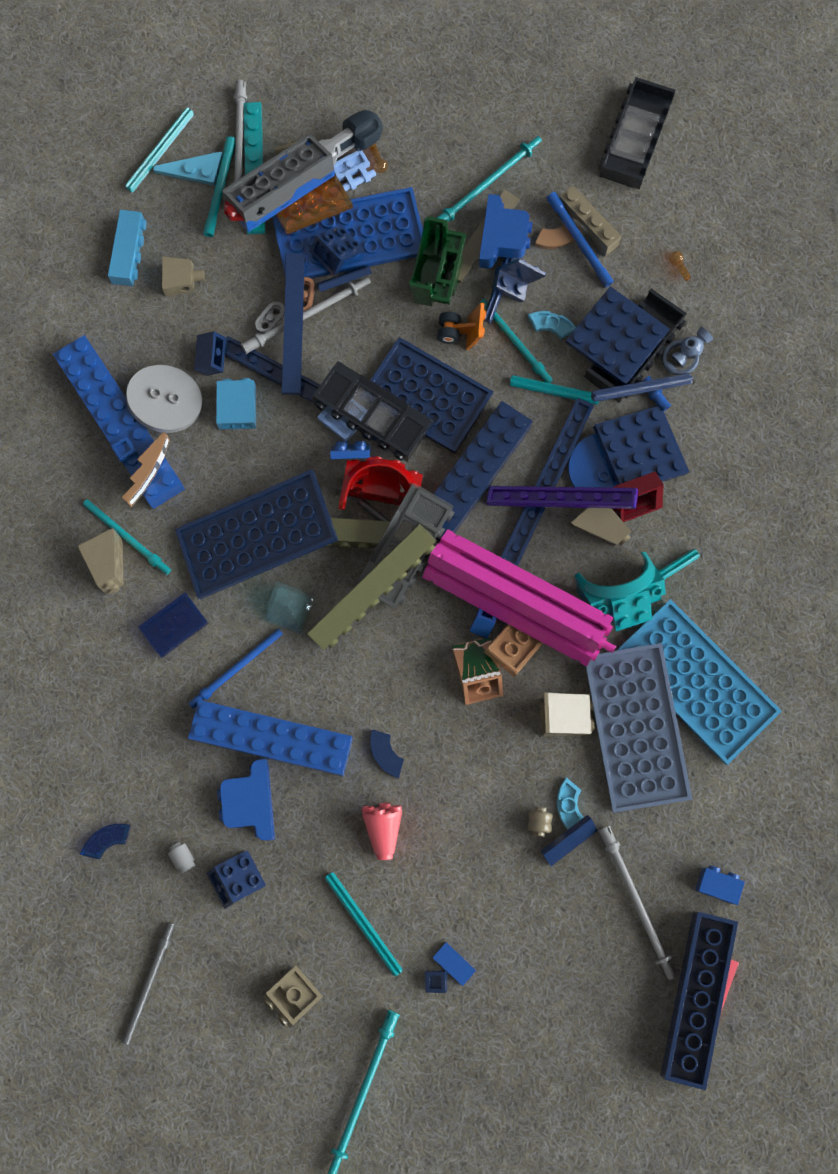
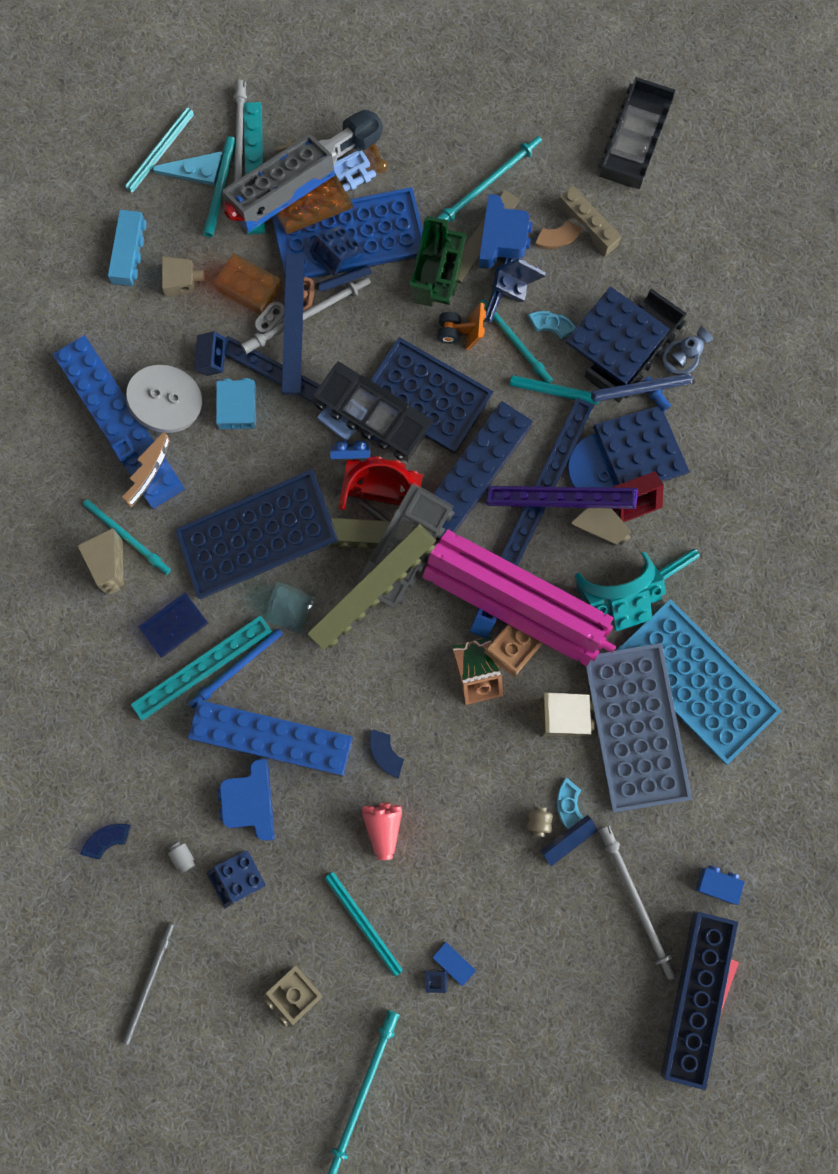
(201, 668): none -> teal plate
(247, 284): none -> clear orange brick
(558, 207): blue piece -> none
(676, 258): clear orange bar -> none

